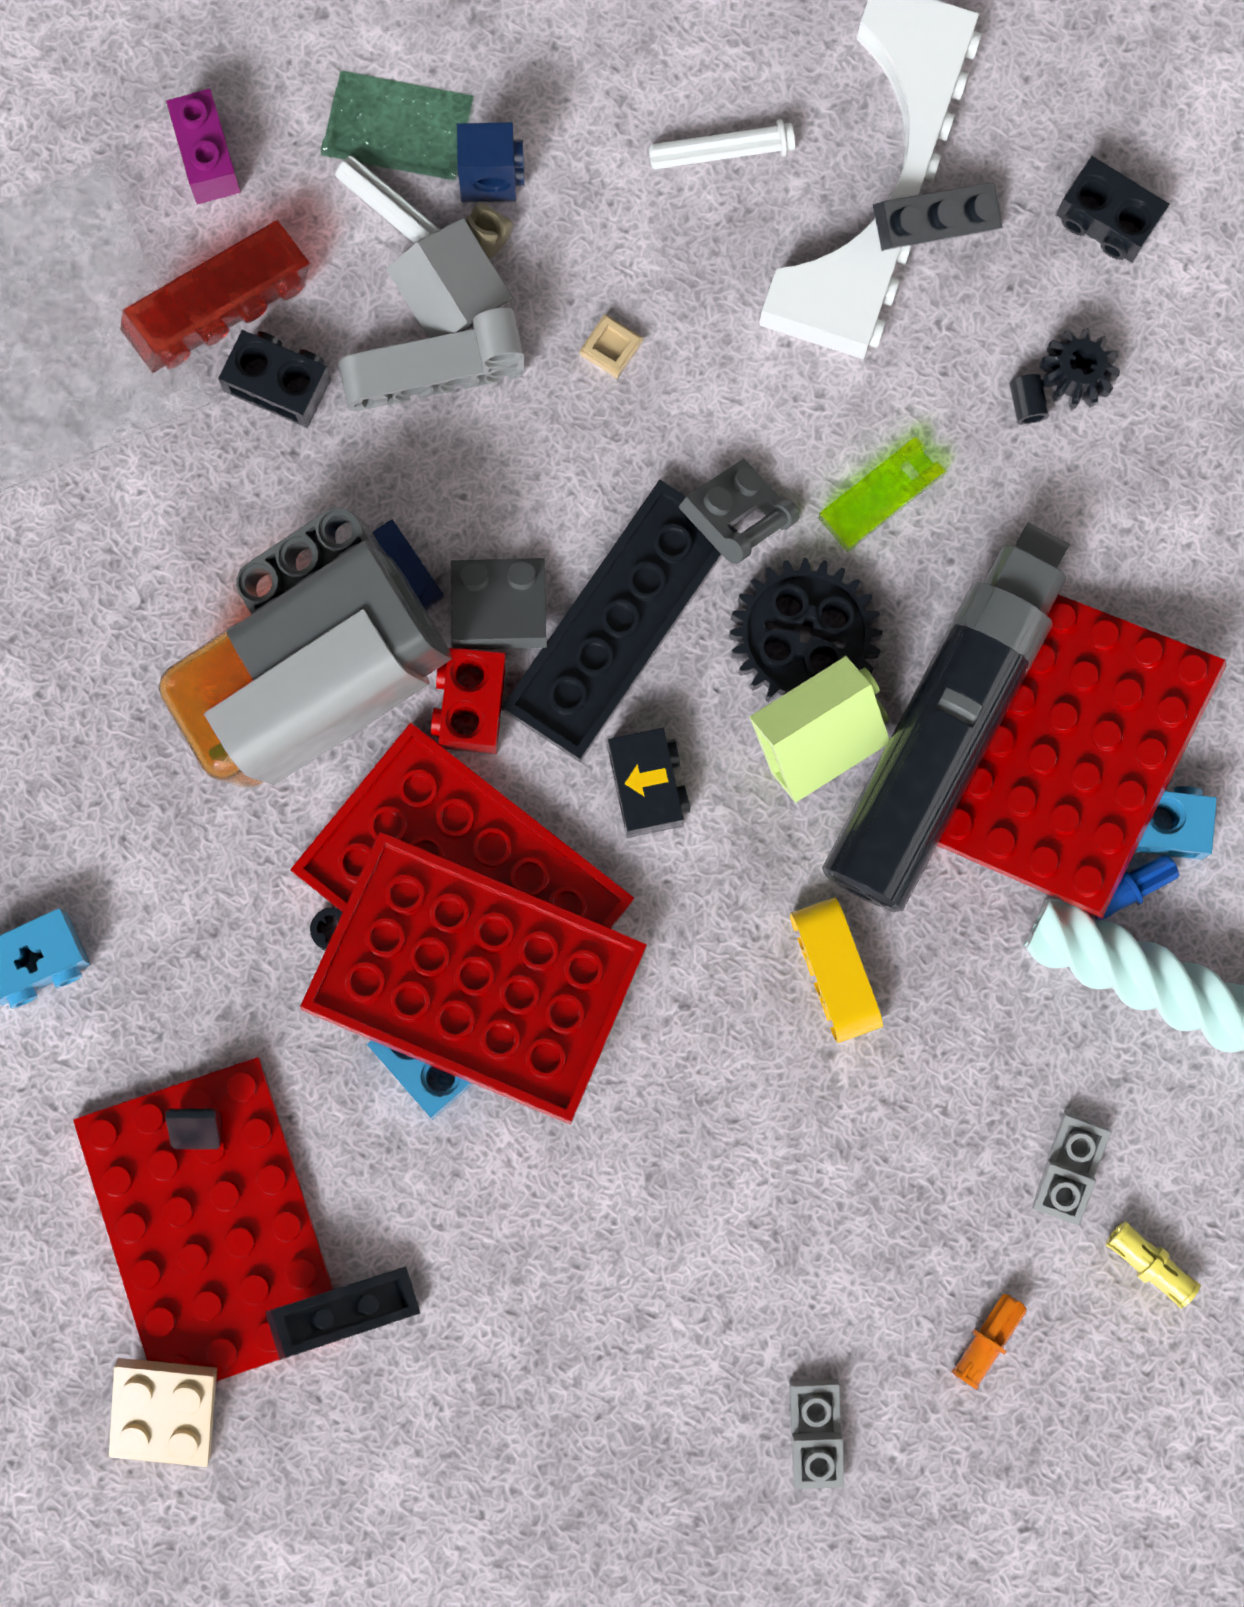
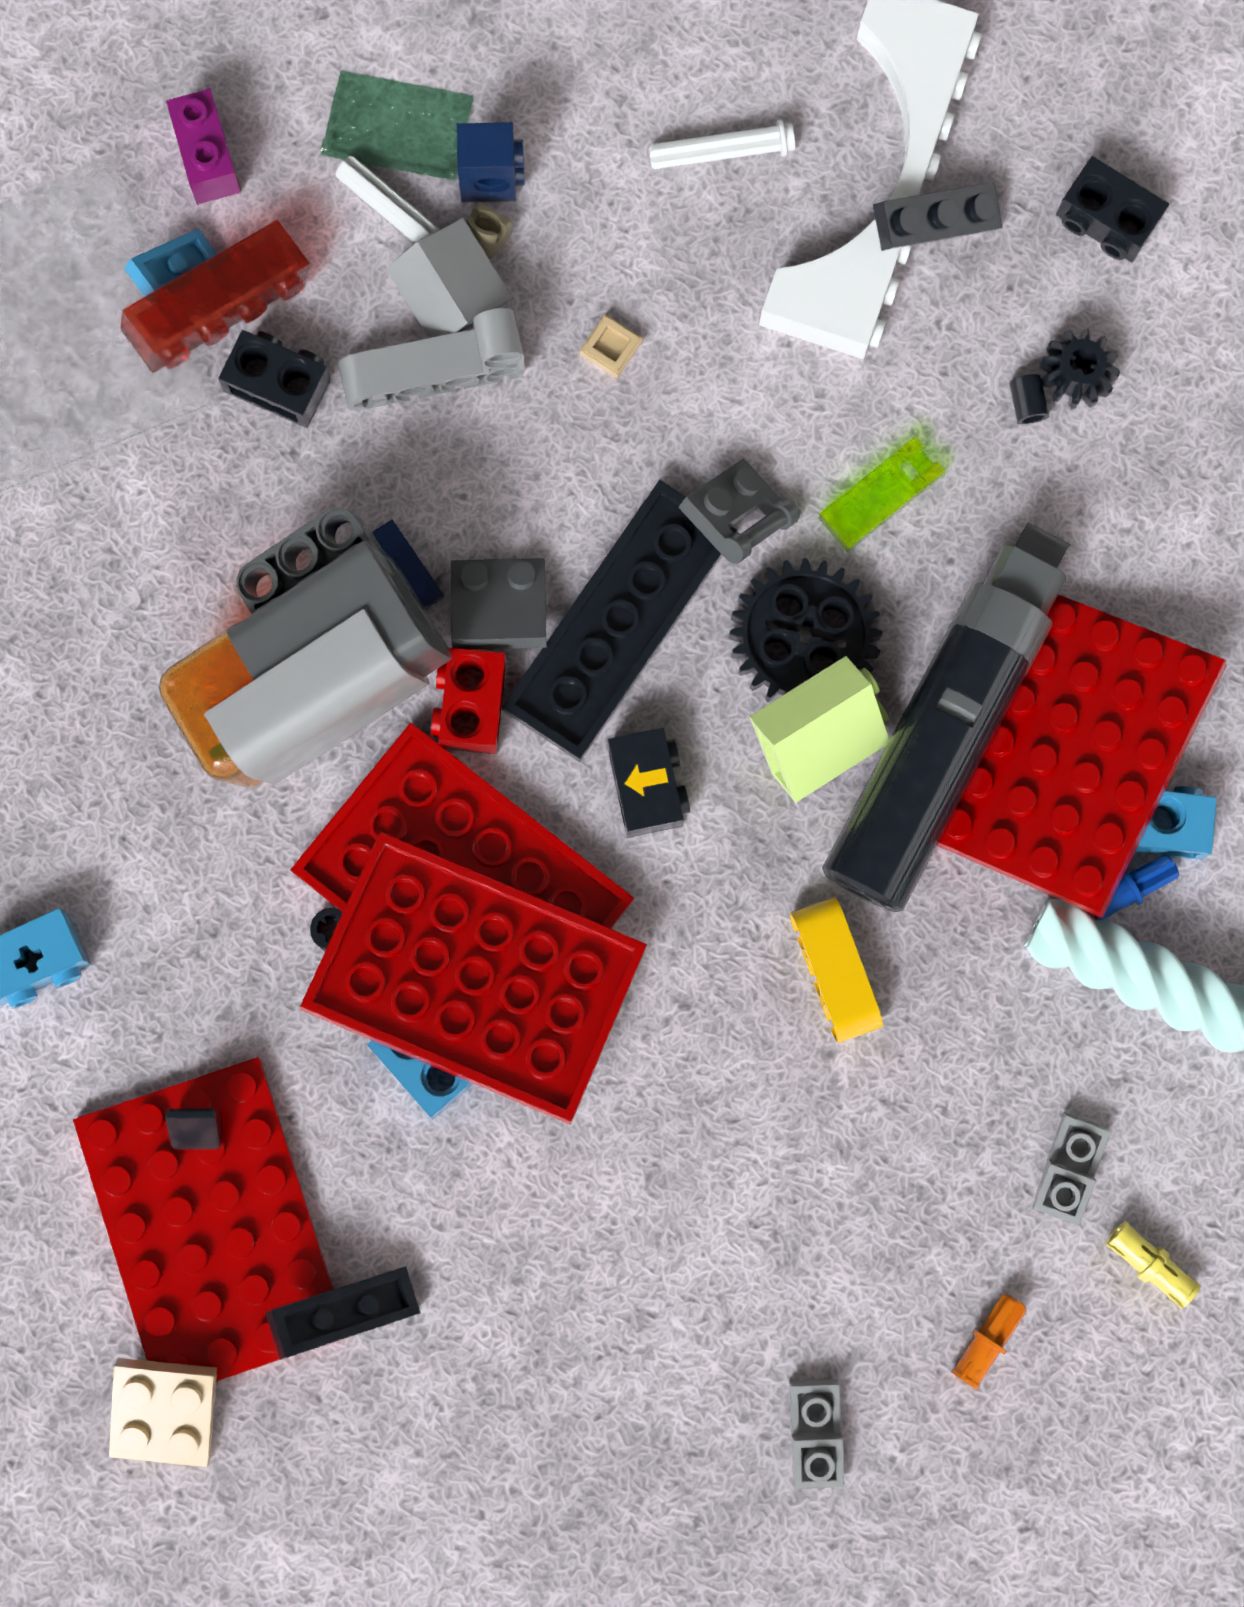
(169, 261): none -> dark azure plate

